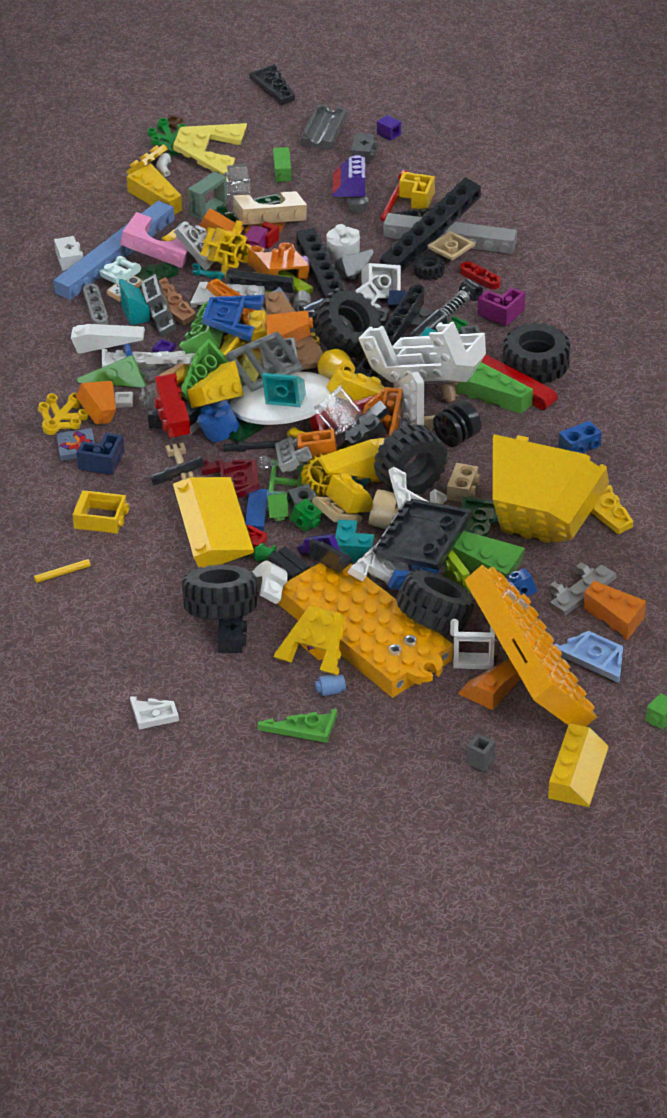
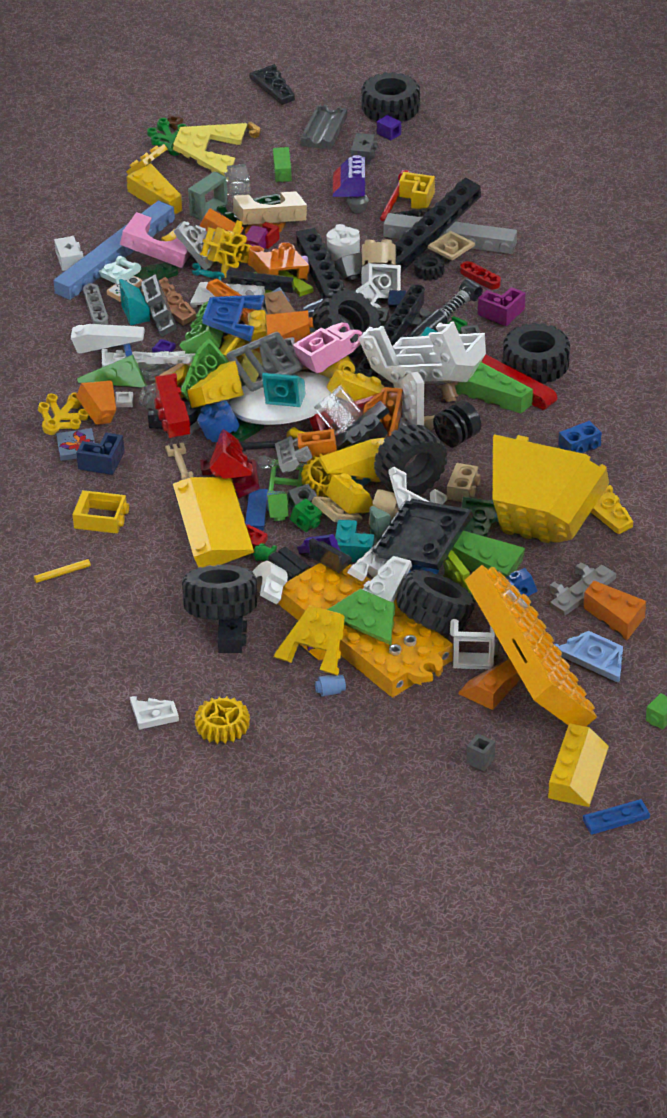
(162, 164): white arm -> none
(172, 472): black pin -> none
(222, 719): none -> yellow gear
(229, 459): none -> red wedge
(255, 130): none -> pearl gold arm
(301, 300): light grey brick -> none
(303, 726): bright green wing -> none
(326, 347): none -> bright pink brick
(368, 614): none -> bright green wing
(378, 522): none -> sand green slope
(379, 252): none -> tan brick
(389, 578): none -> white wing
(390, 95): none -> black tyre
(616, 816): none -> blue tile

